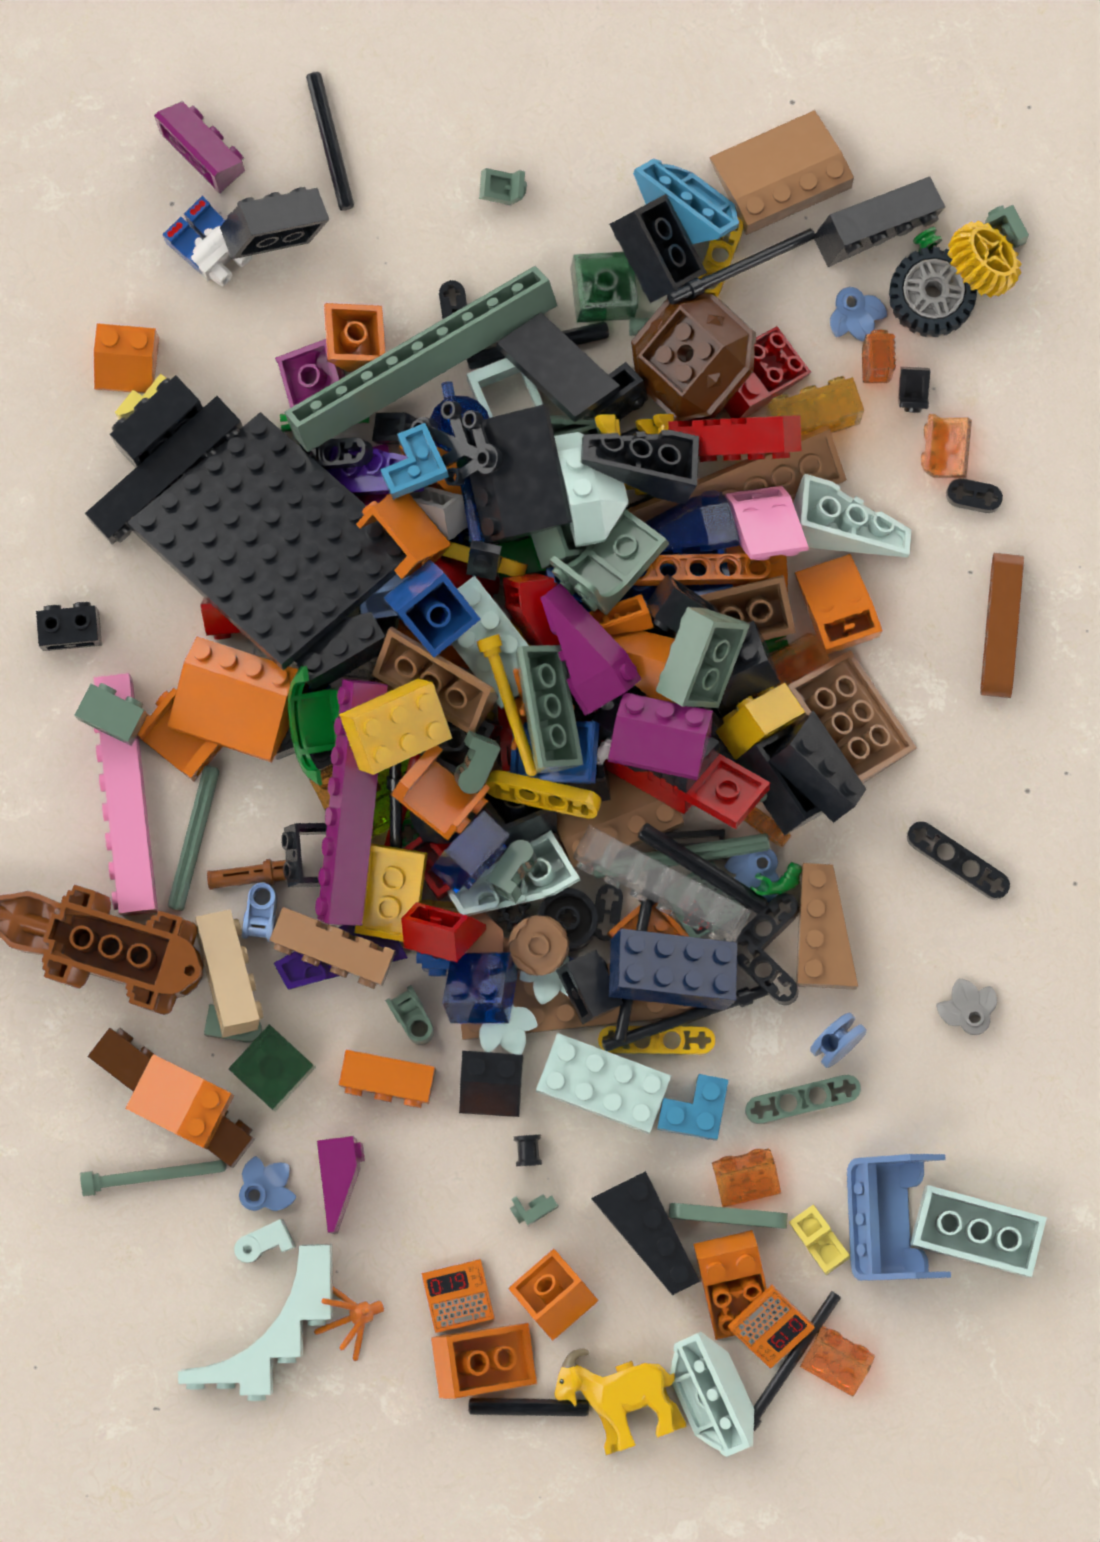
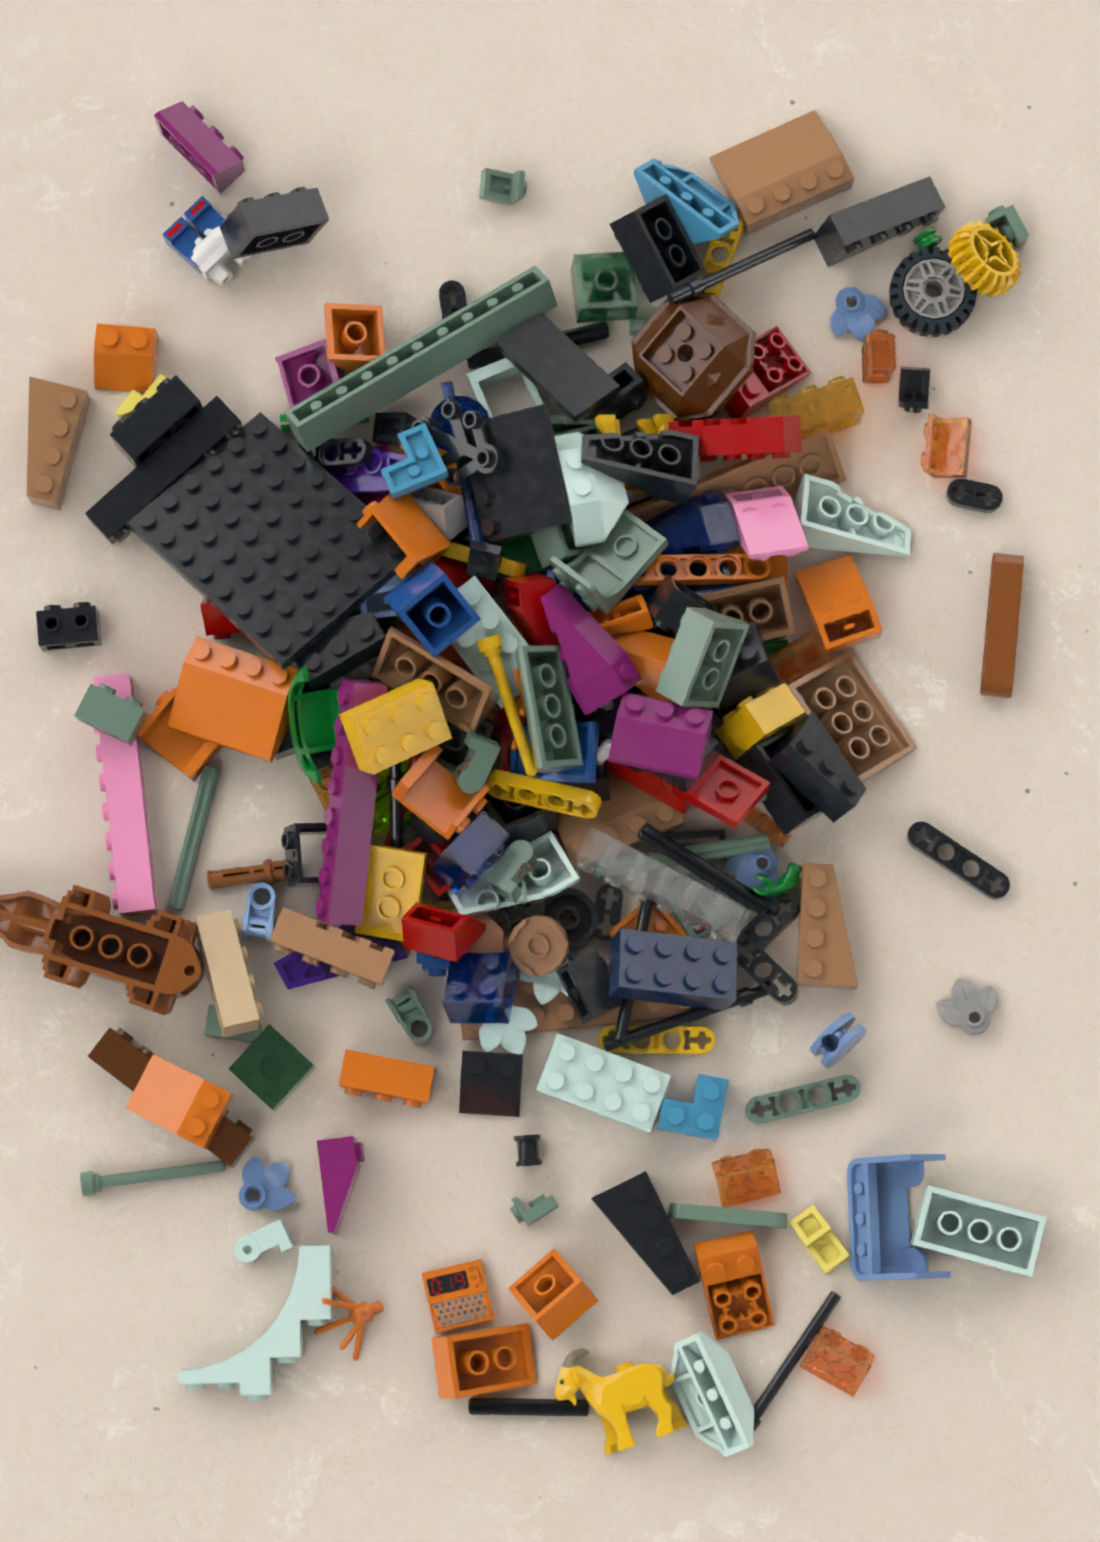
(53, 438): none -> medium nougat wedge
(330, 141): black axle -> none
(771, 1326): orange tile -> none

